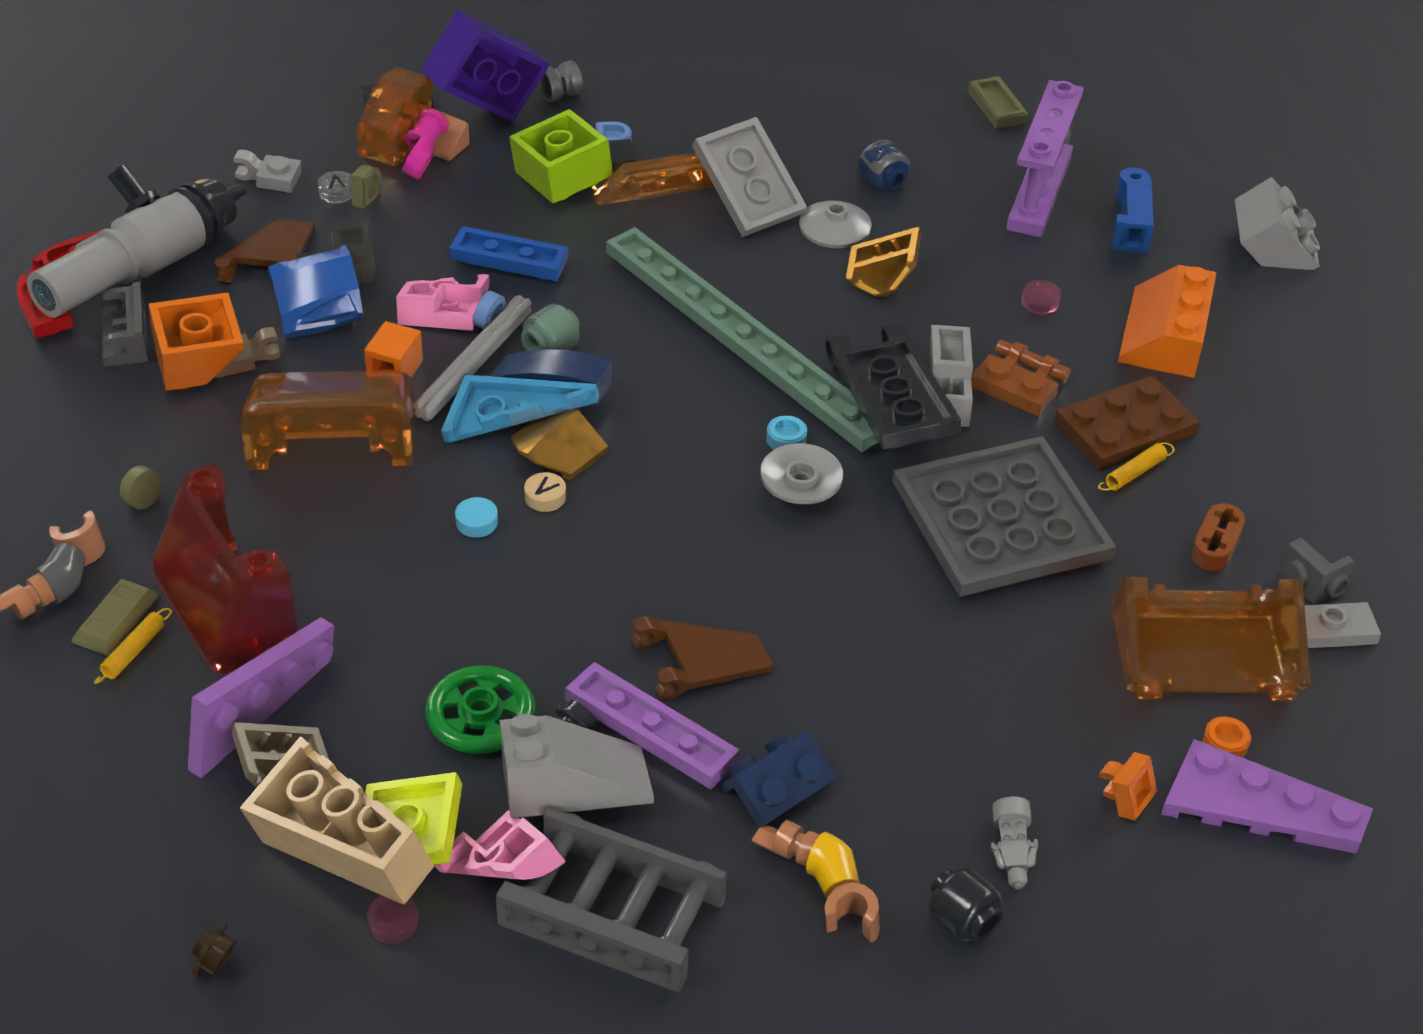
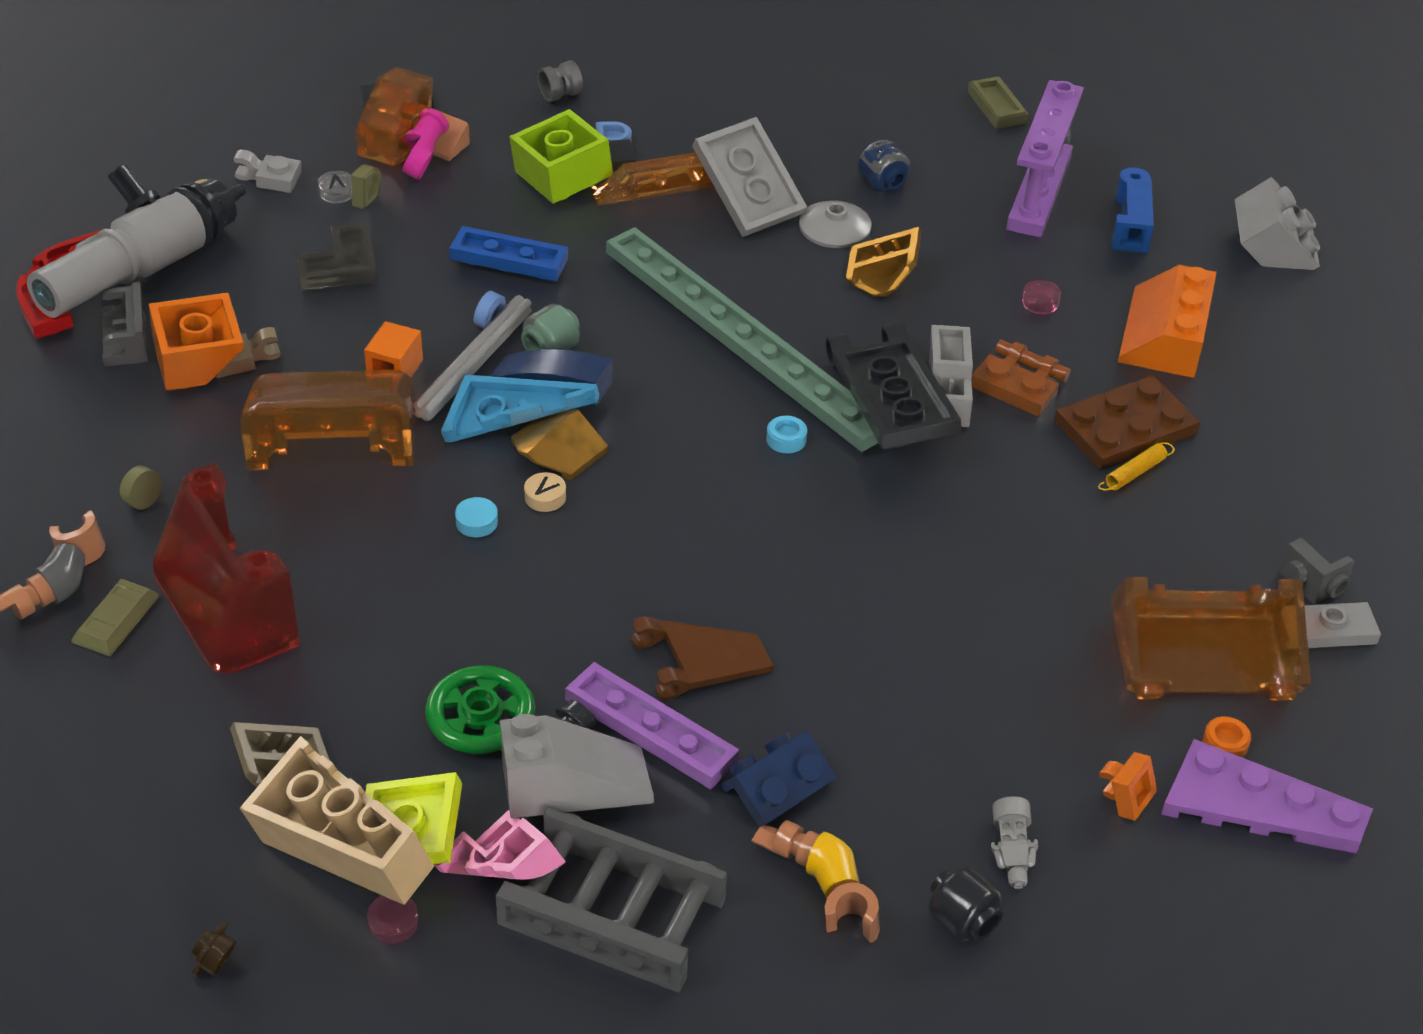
(132, 645): yellow piece -> none
(254, 692): medium lavender wing -> none
(267, 247): reddish brown flag -> none
(316, 292): blue slope -> none
(440, 303): bright pink slope -> none
(485, 66): dark purple brick -> none
(801, 473): light grey dish -> none
(1002, 515): dark grey plate -> none
(1211, 534): dark orange beam -> none

